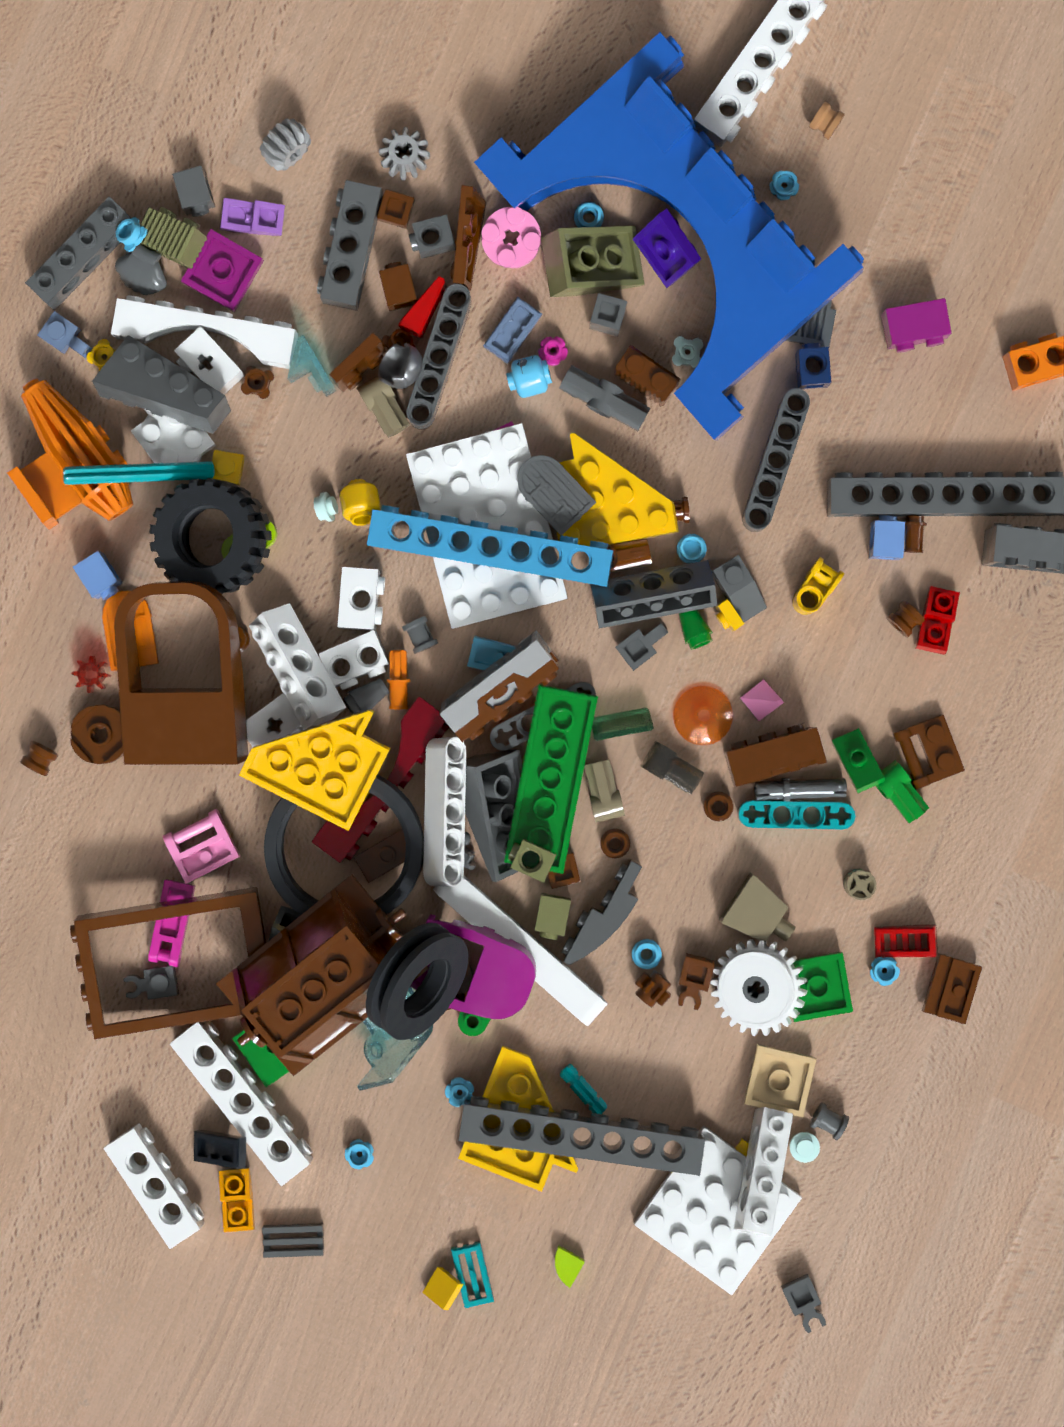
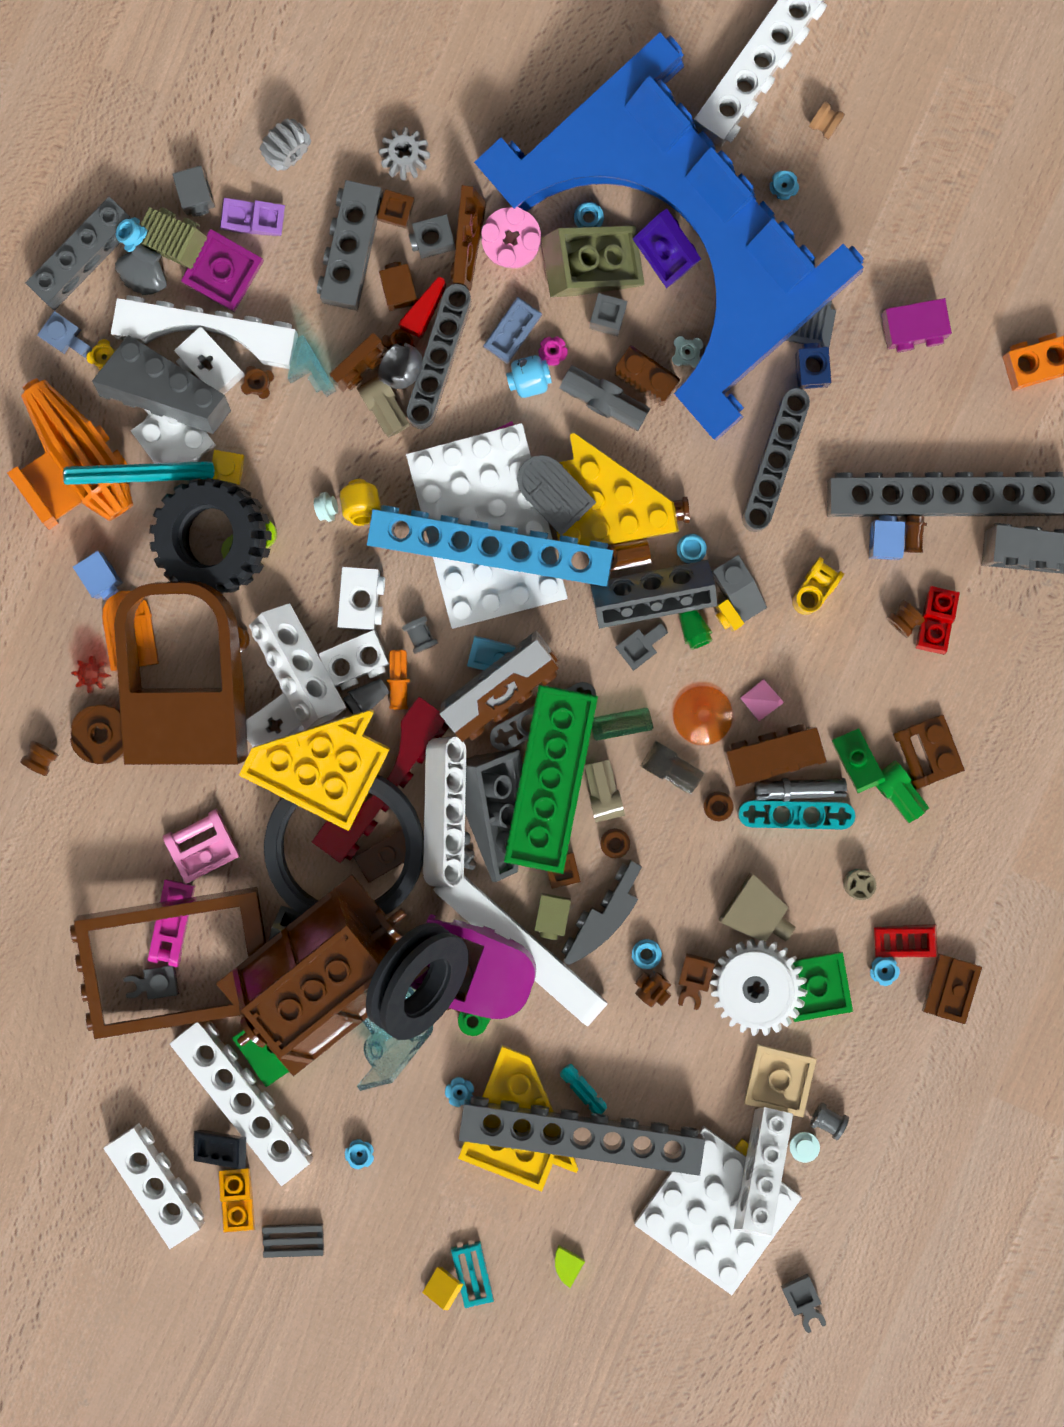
(538, 872): olive brick -> none

